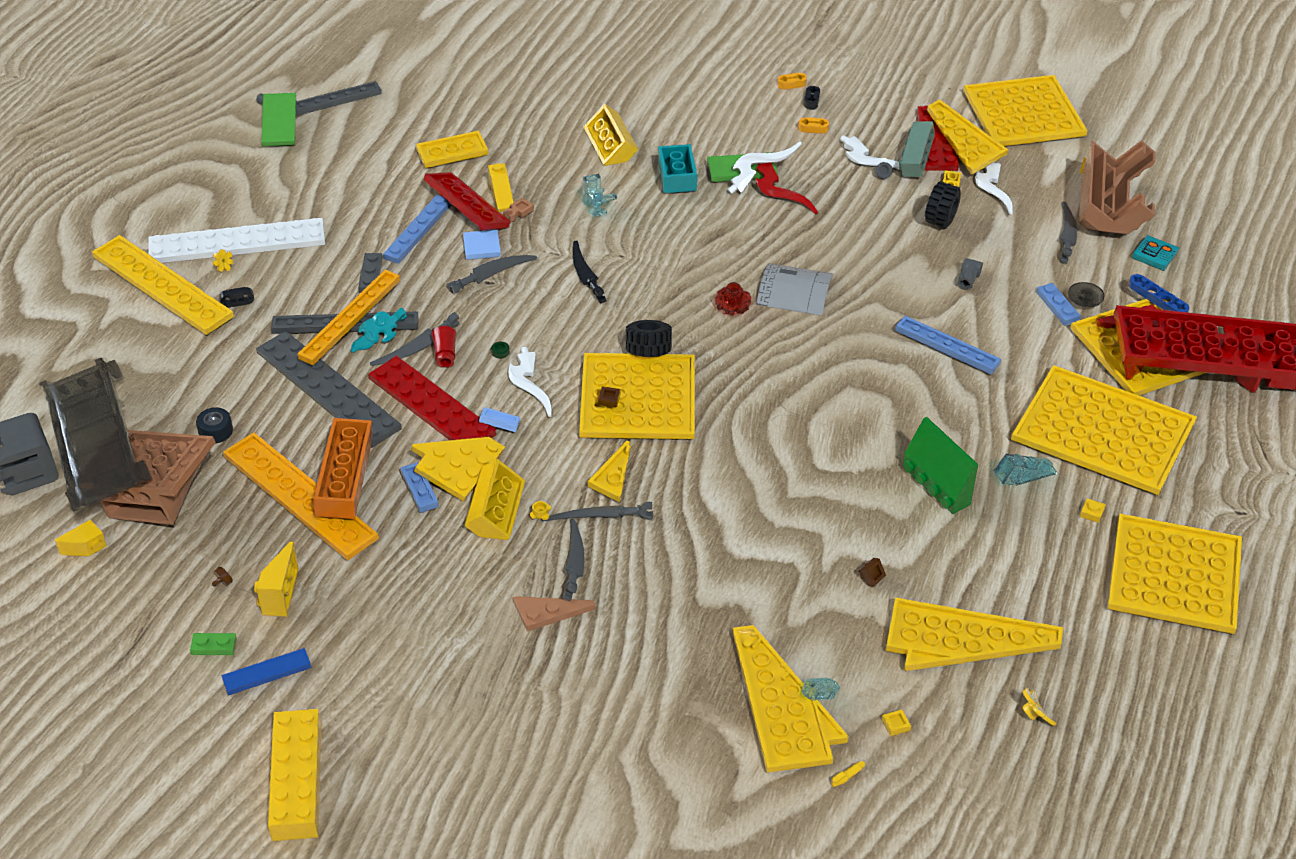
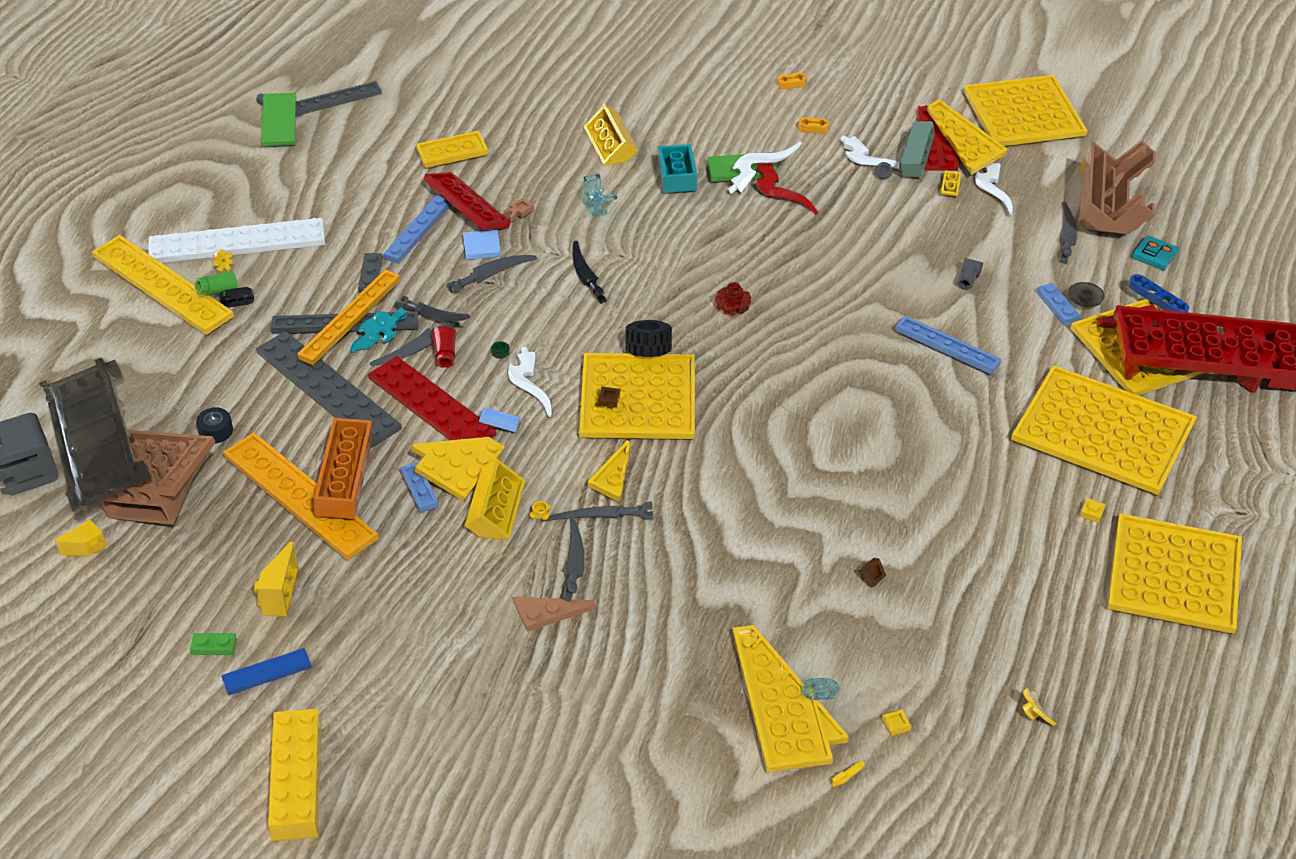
(215, 283): none -> bright green plant
(222, 576): reddish brown tile -> none
(430, 312): none -> dark grey sword
(500, 186): yellow slope -> none
(794, 289): light grey sticker -> none
(812, 94): black beam -> none
(941, 466): green slope -> none
(942, 204): black tyre -> none
(948, 635): yellow wing -> none
(1023, 469): clear light blue slope -> none

